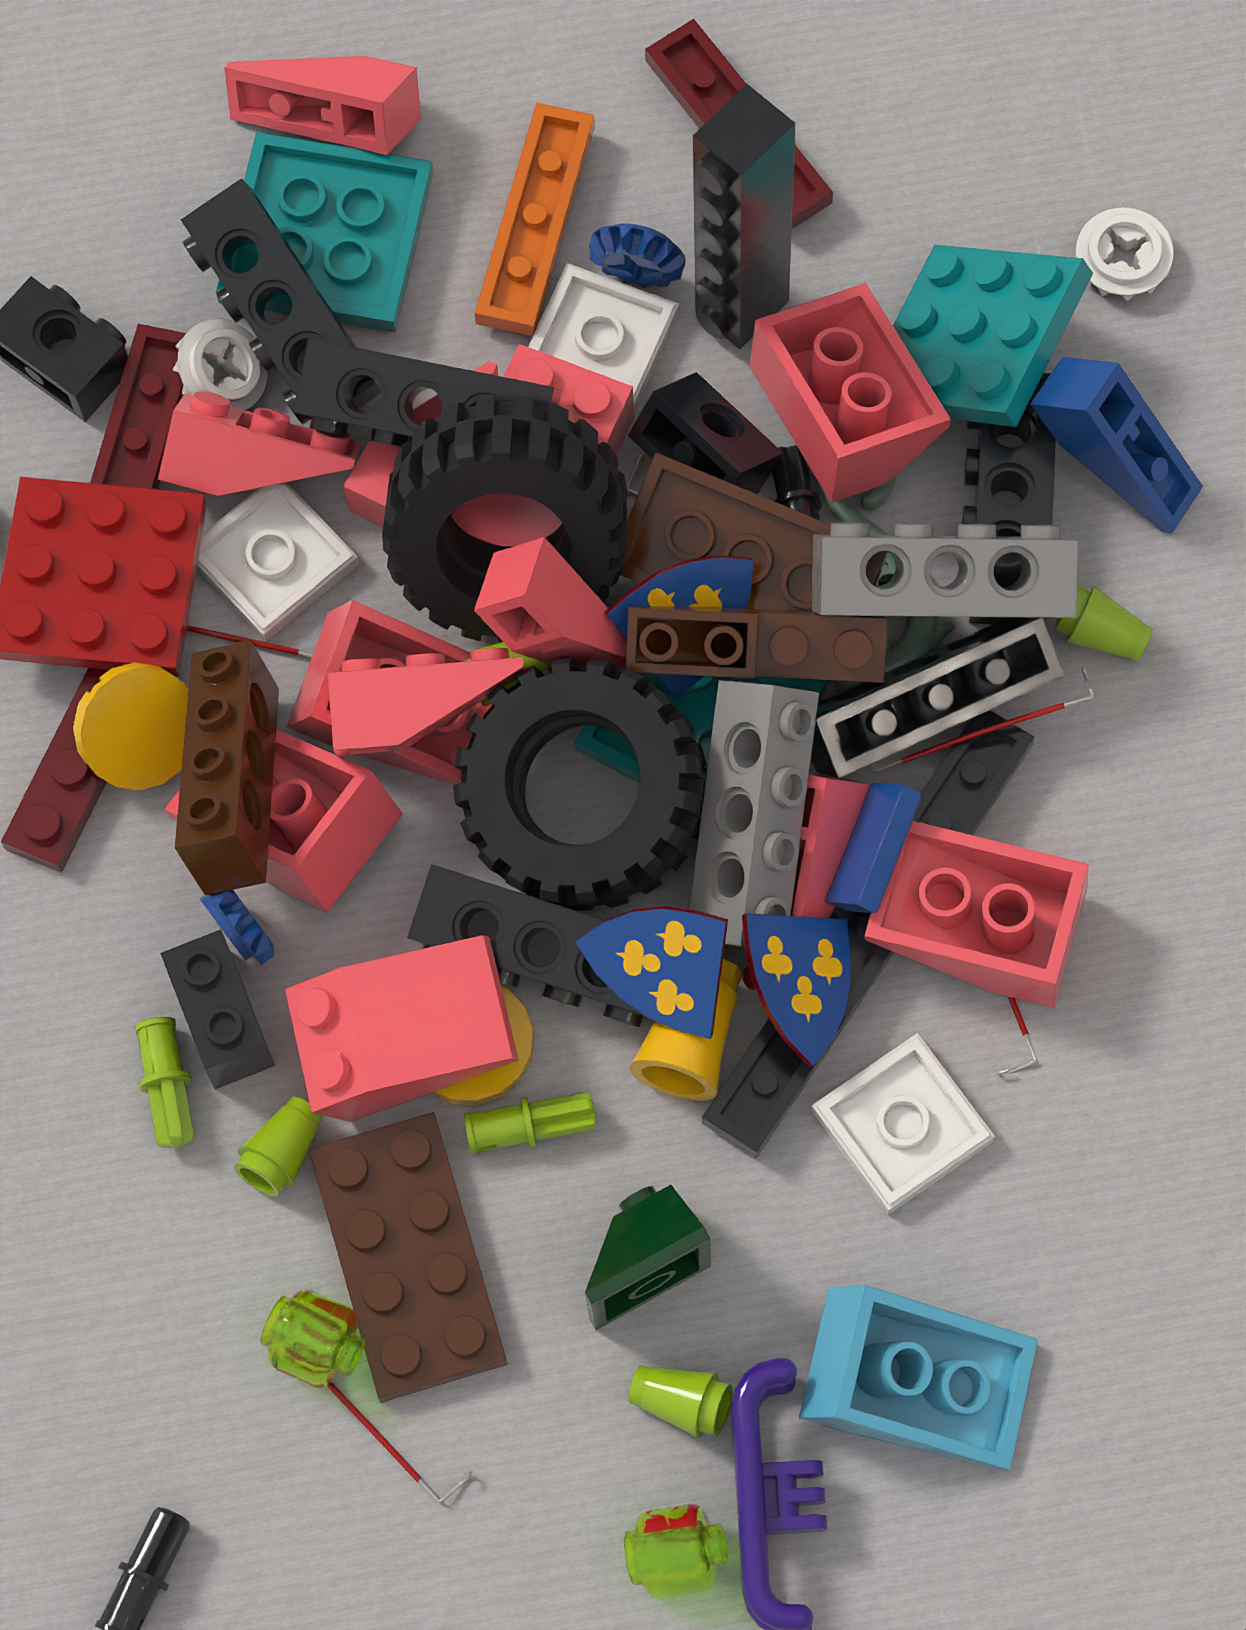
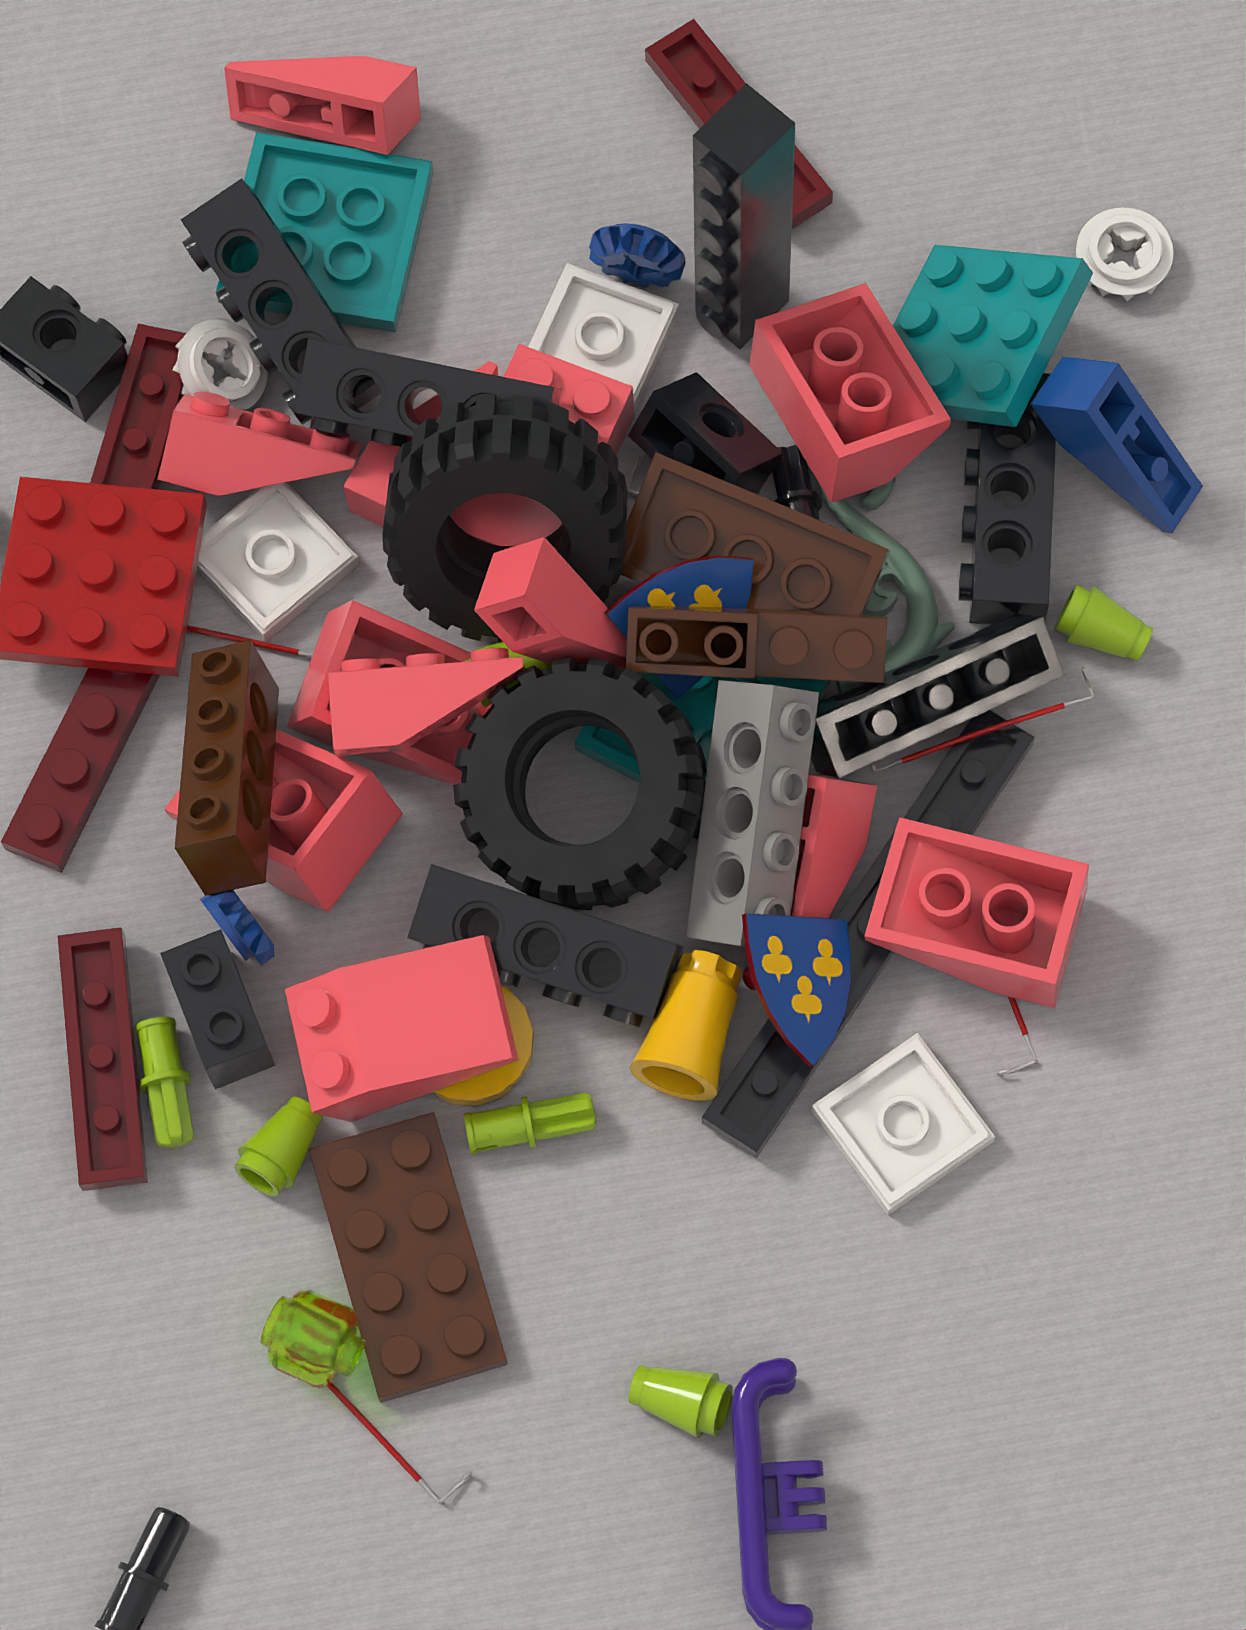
(102, 1059): none -> dark red plate
(133, 726): yellow tile -> none
(535, 219): orange plate -> none
(645, 1253): dark green slope -> none
(662, 963): blue shield -> none
(675, 1551): clear neon green head -> none
(873, 847): blue tile -> none
(918, 1376): medium azure slope -> none
(1043, 589): light grey brick -> none

